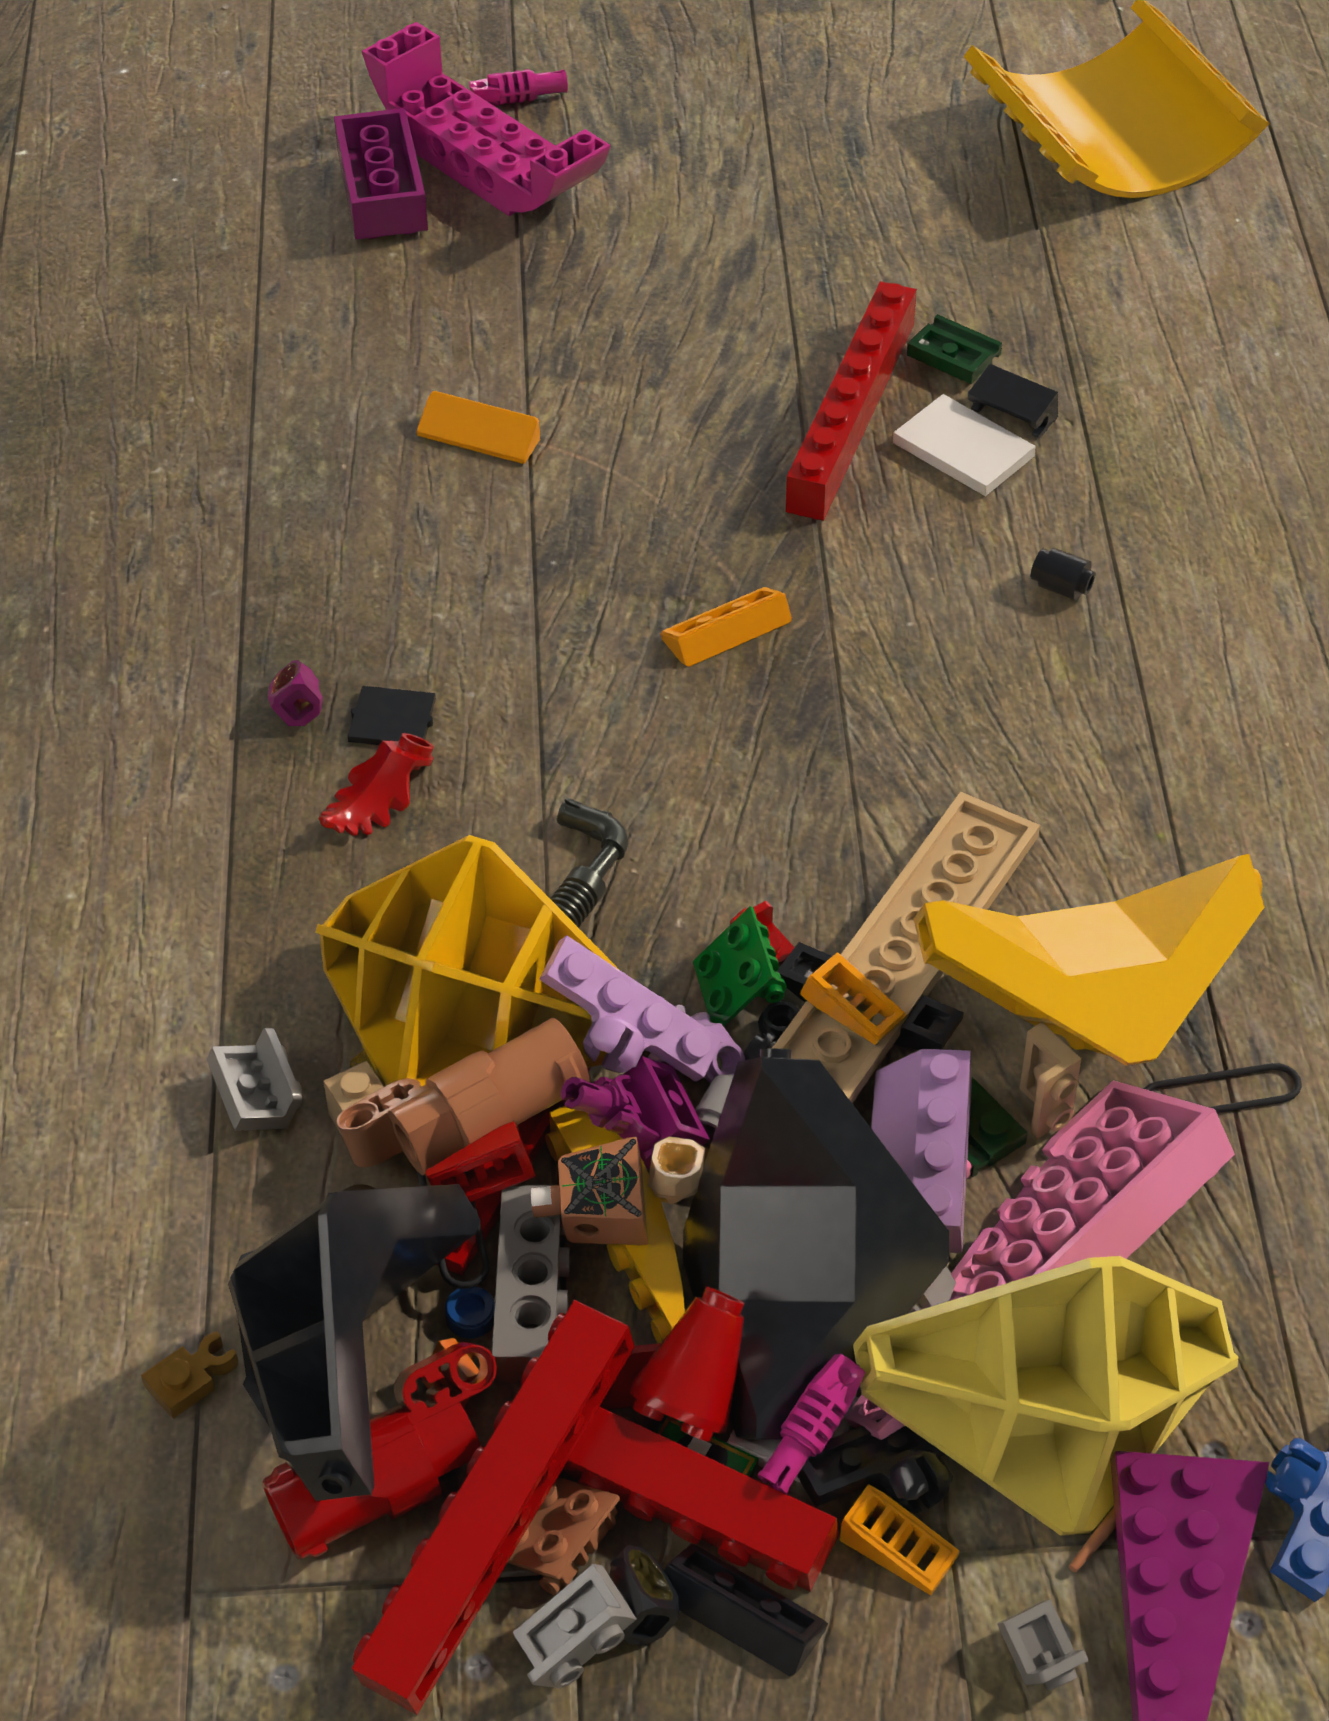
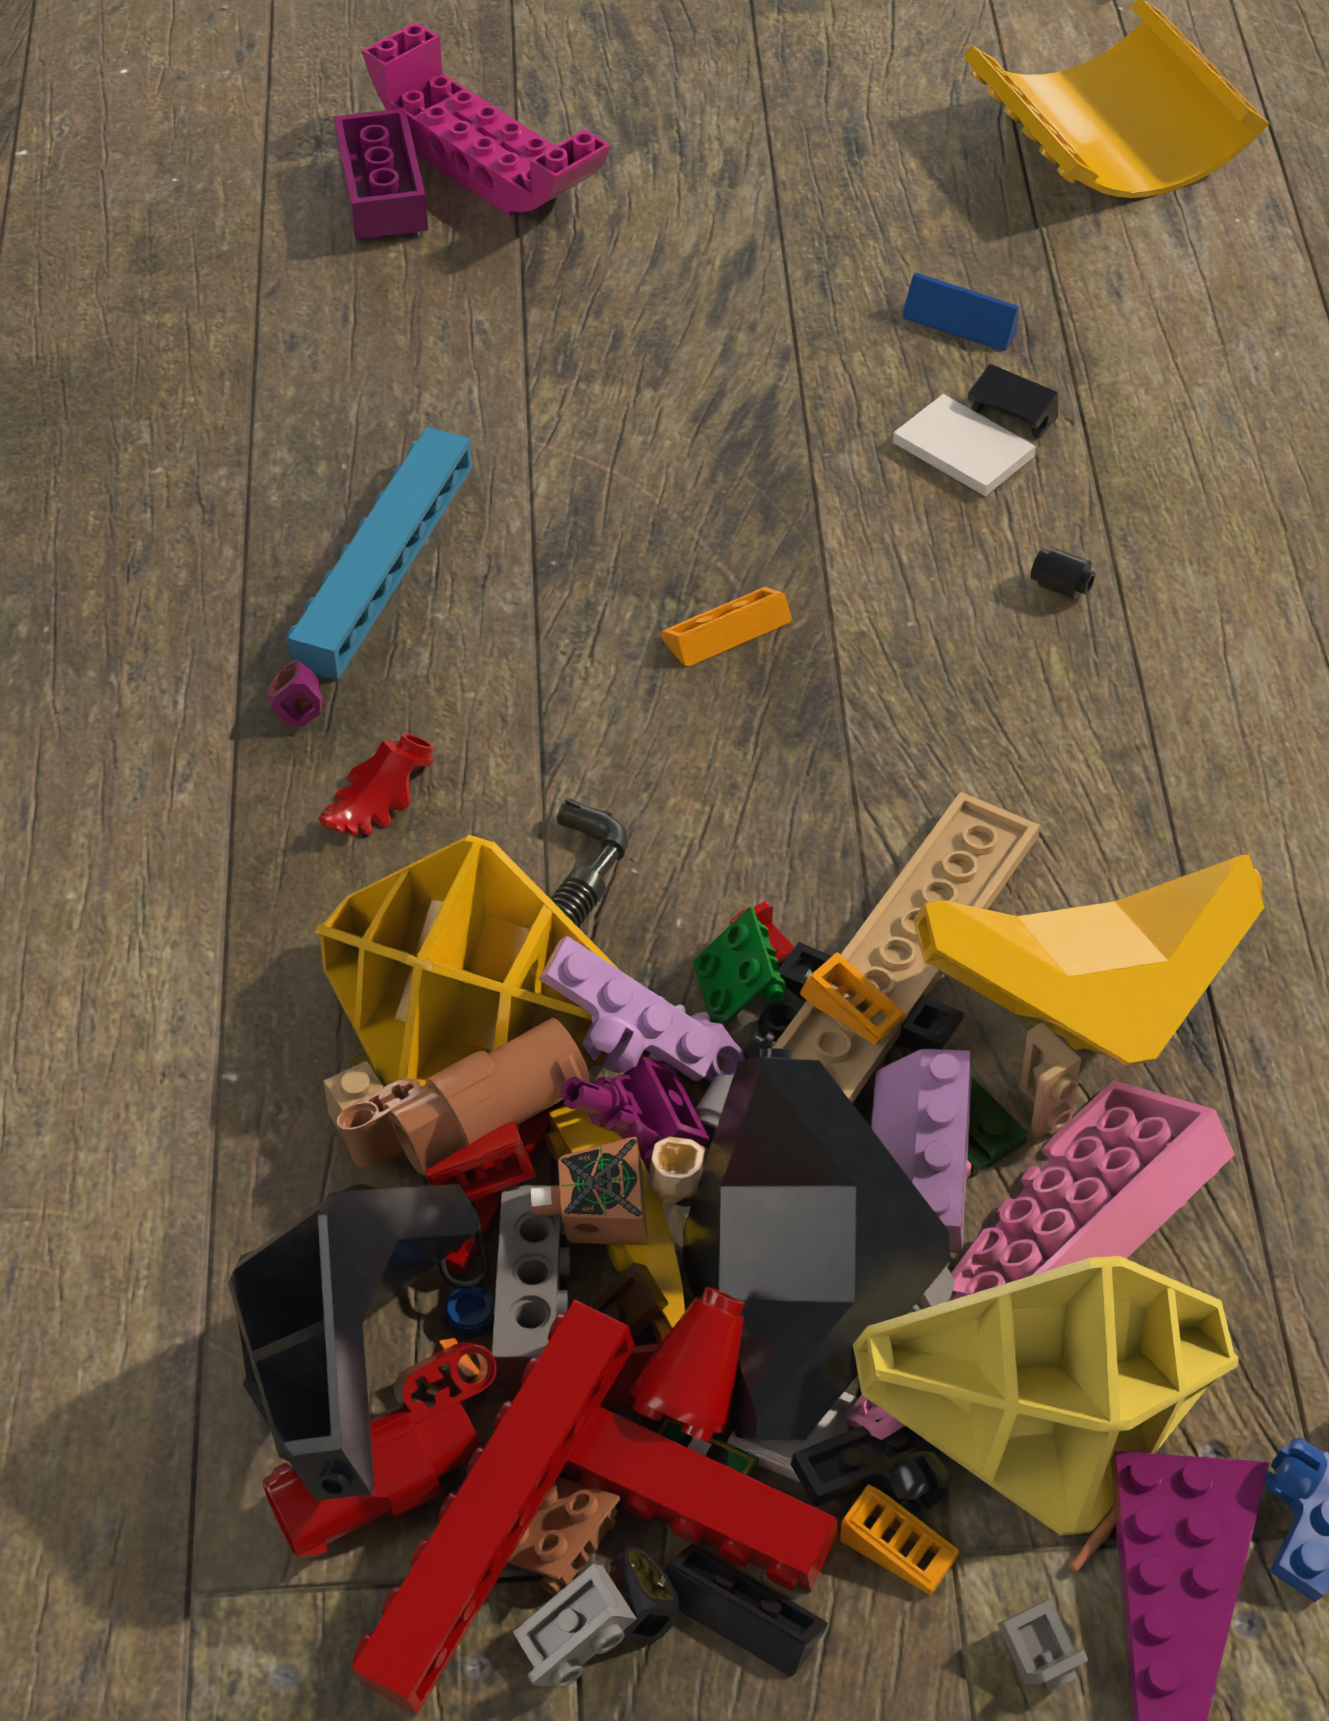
(186, 1378): pearl gold plate -> none
(256, 1083): light grey bracket -> none
(380, 553): none -> dark azure brick
(388, 713): black piece -> none
(479, 427): light orange slope -> none
(518, 86): dark pink hinge -> none
(632, 1298): none -> dark brown plate
(813, 1420): dark pink hinge -> none
(850, 401): red brick -> none
(954, 349): dark green plate -> none
(961, 312): none -> blue slope
(1235, 1072): black piece -> none

